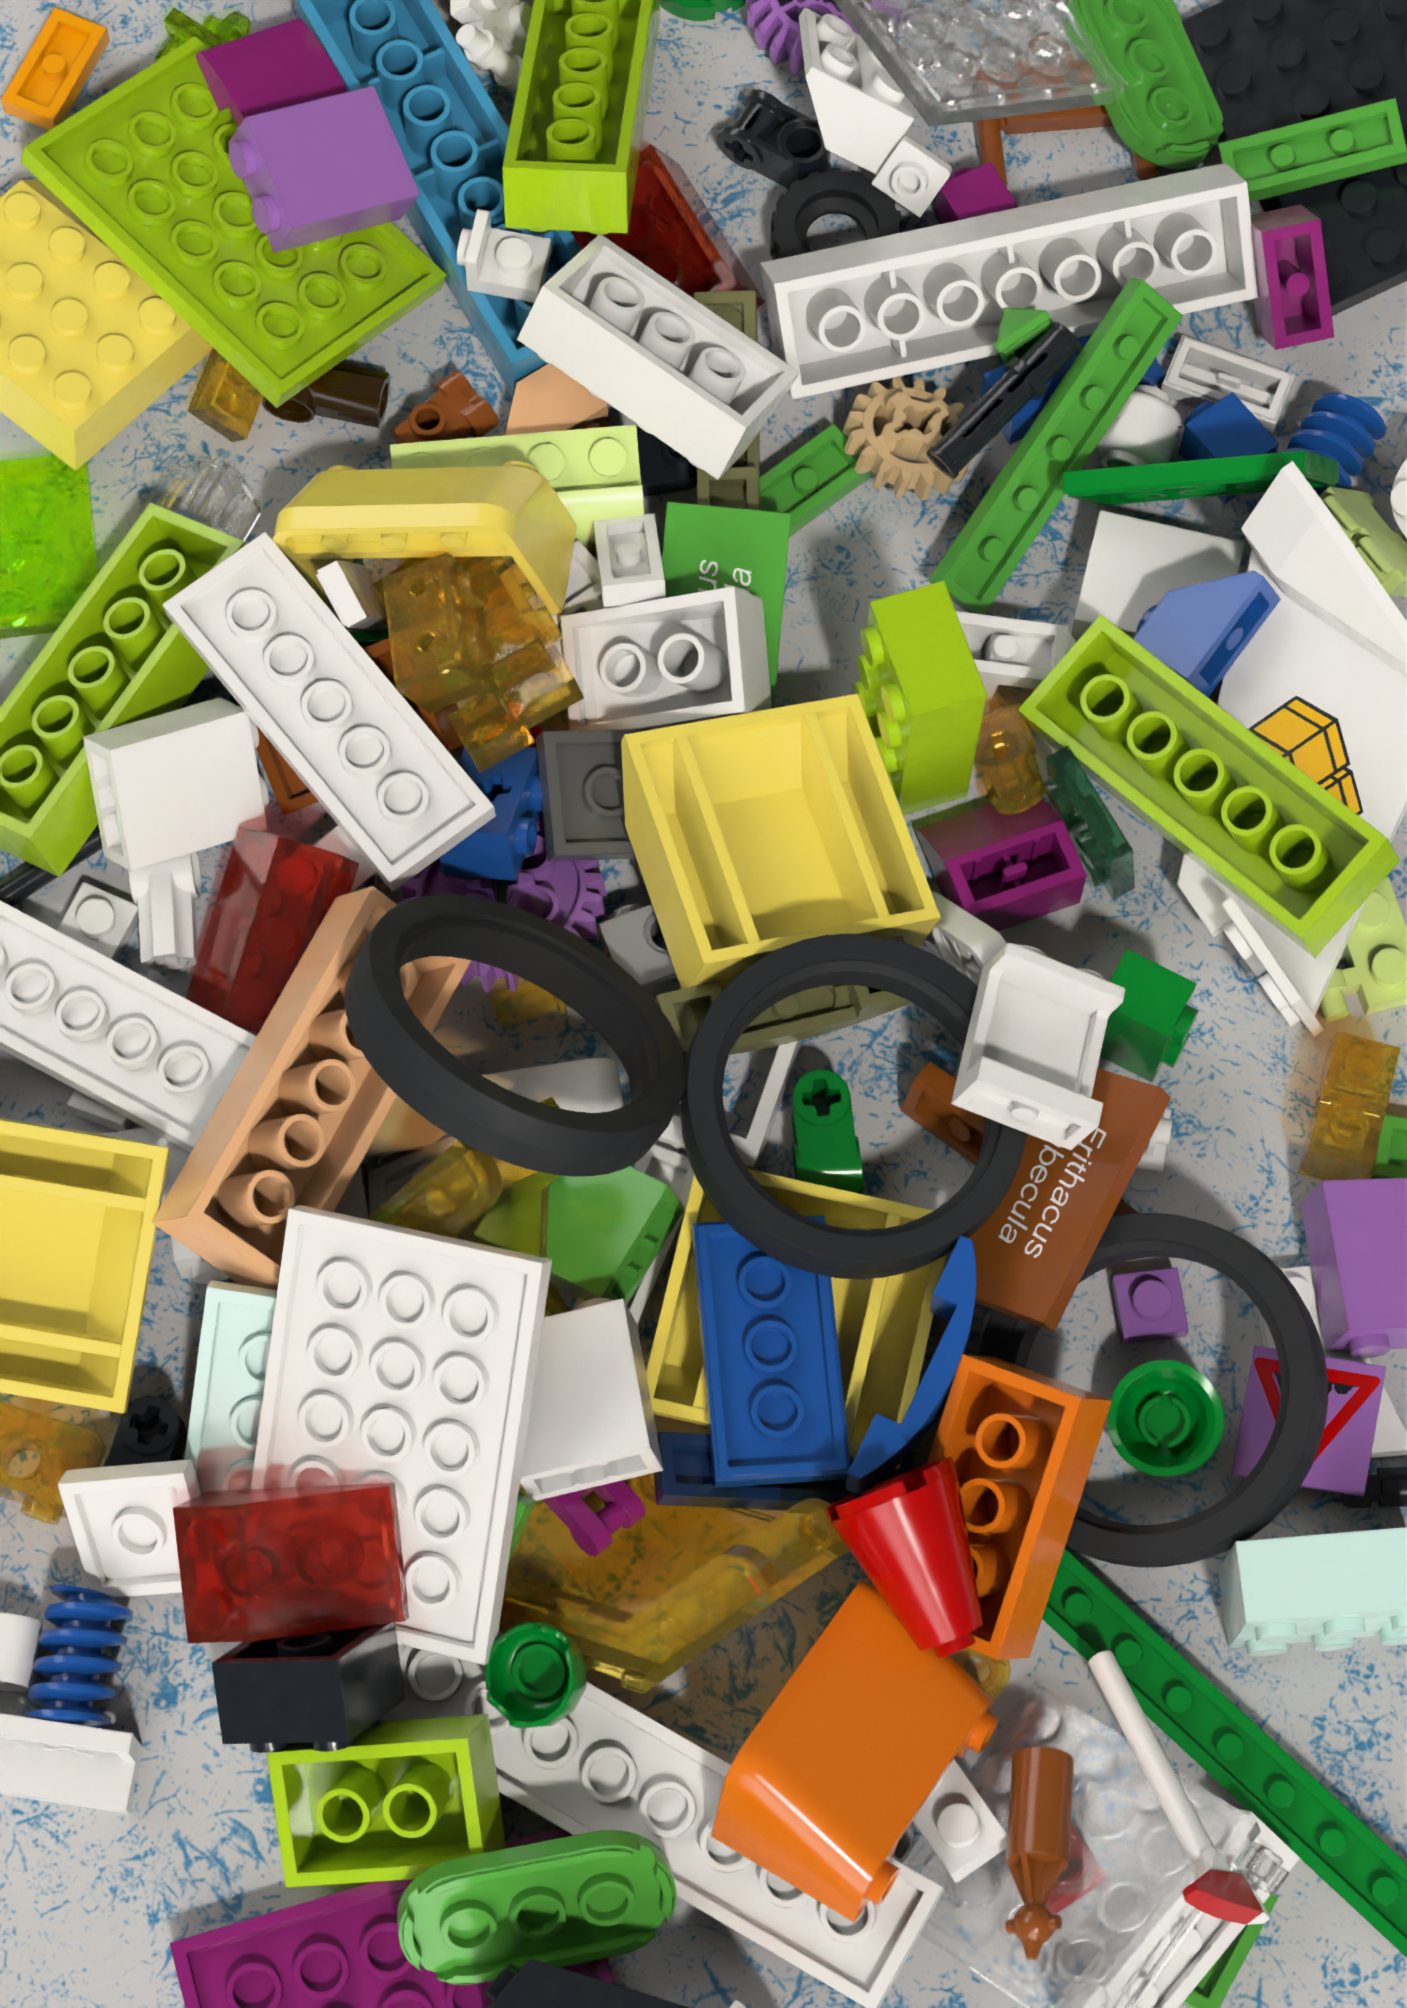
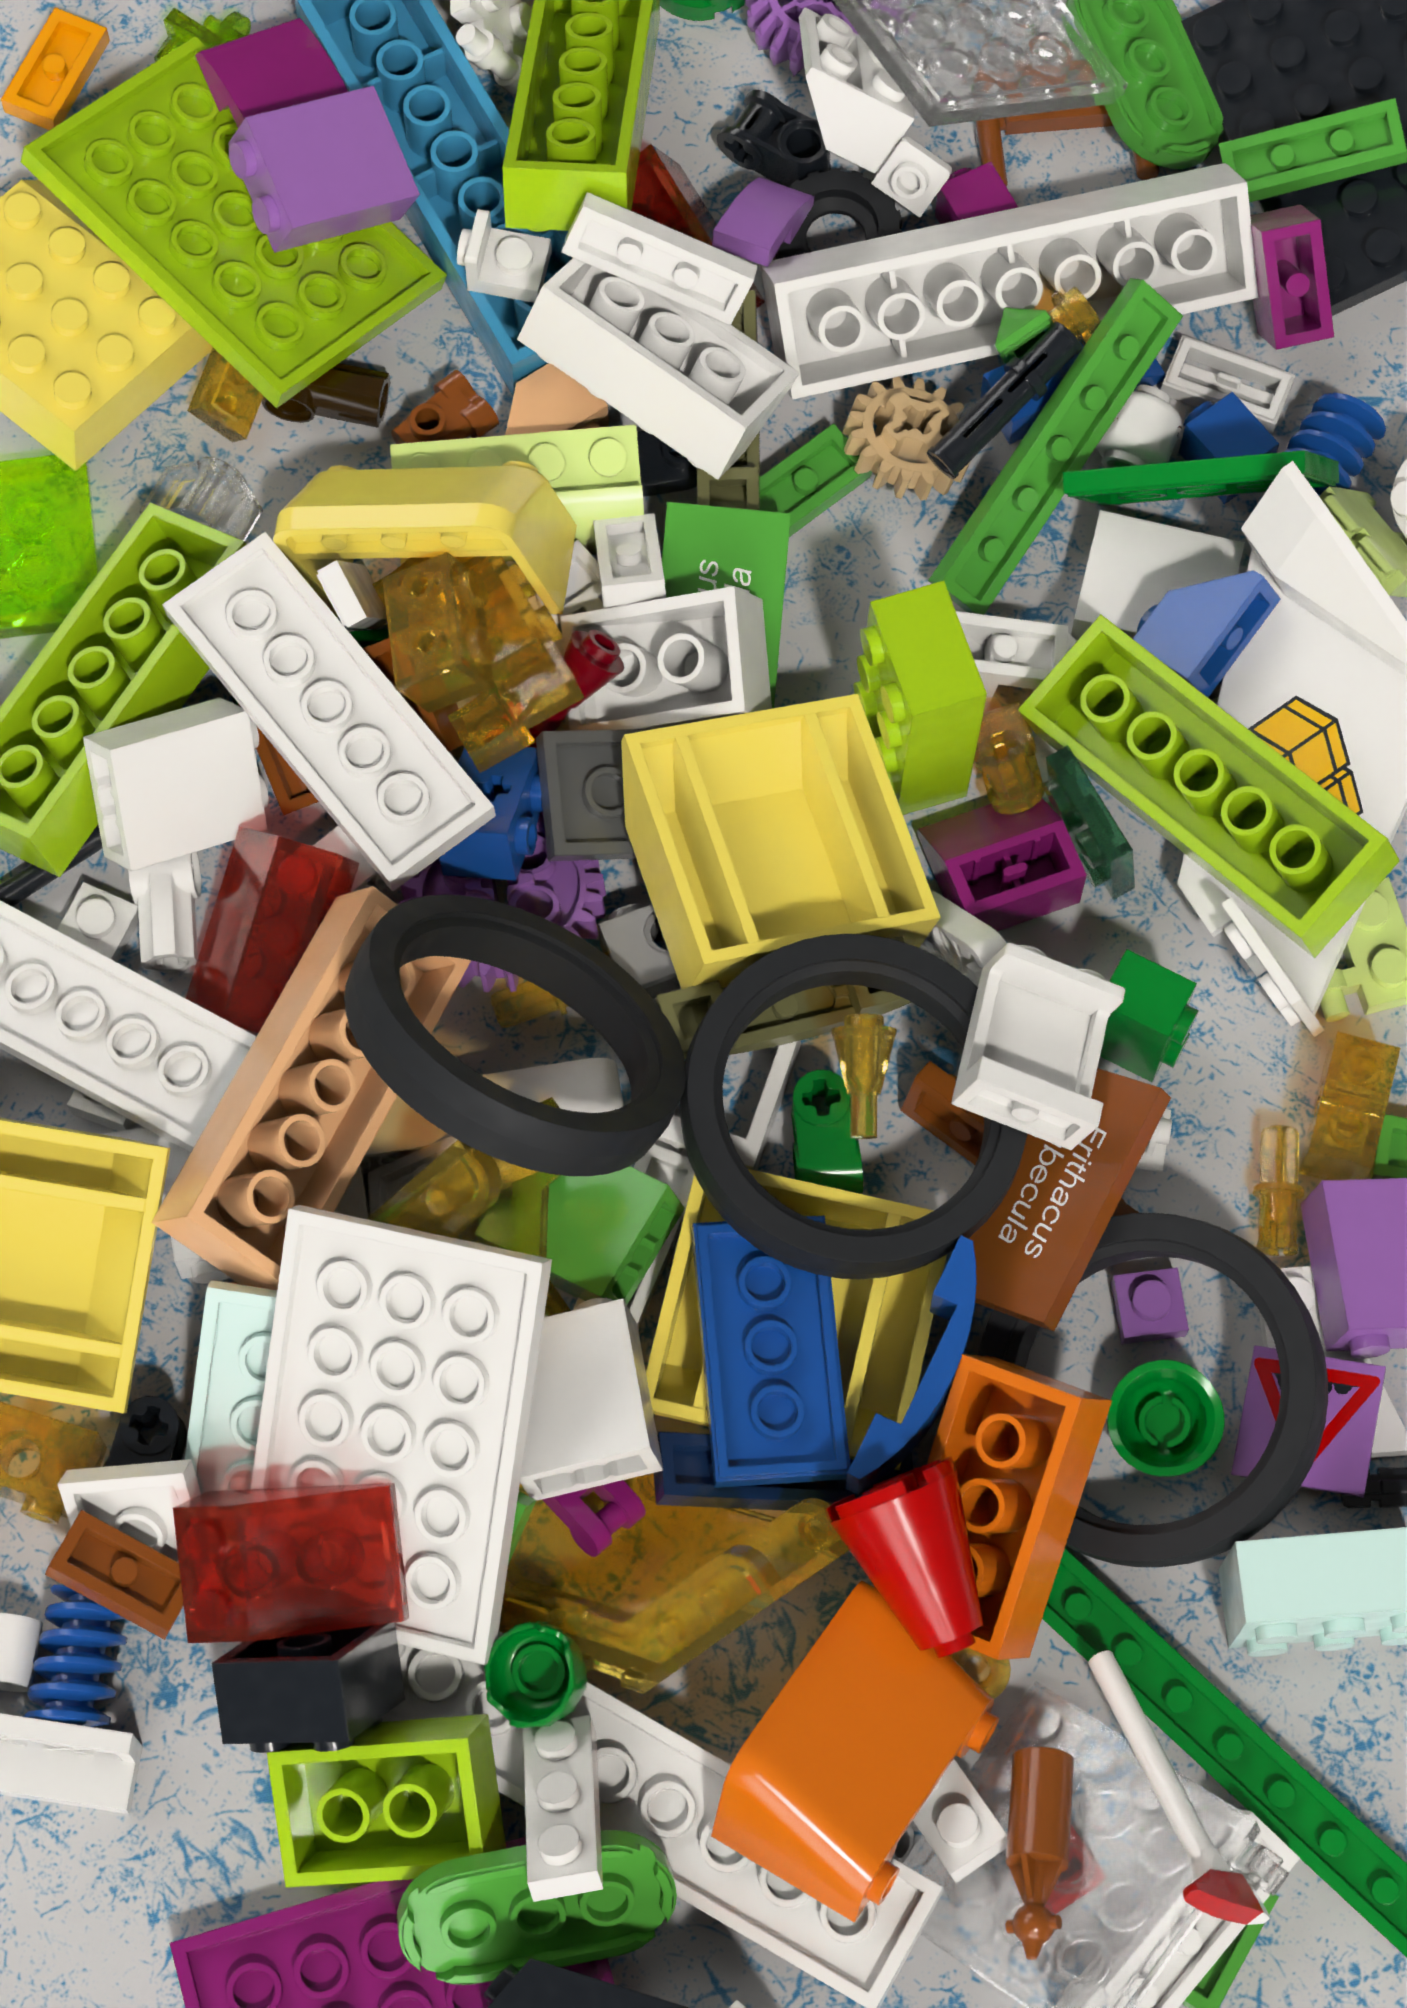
(119, 1574): none -> dark orange plate
(562, 1809): none -> white plate
(593, 662): none -> dark red cone
(659, 258): none -> white plate
(761, 220): none -> medium lavender slope
(863, 1056): none -> clear yellow cone
(1074, 313): none -> clear yellow plate
(1278, 1190): none -> clear yellow axle

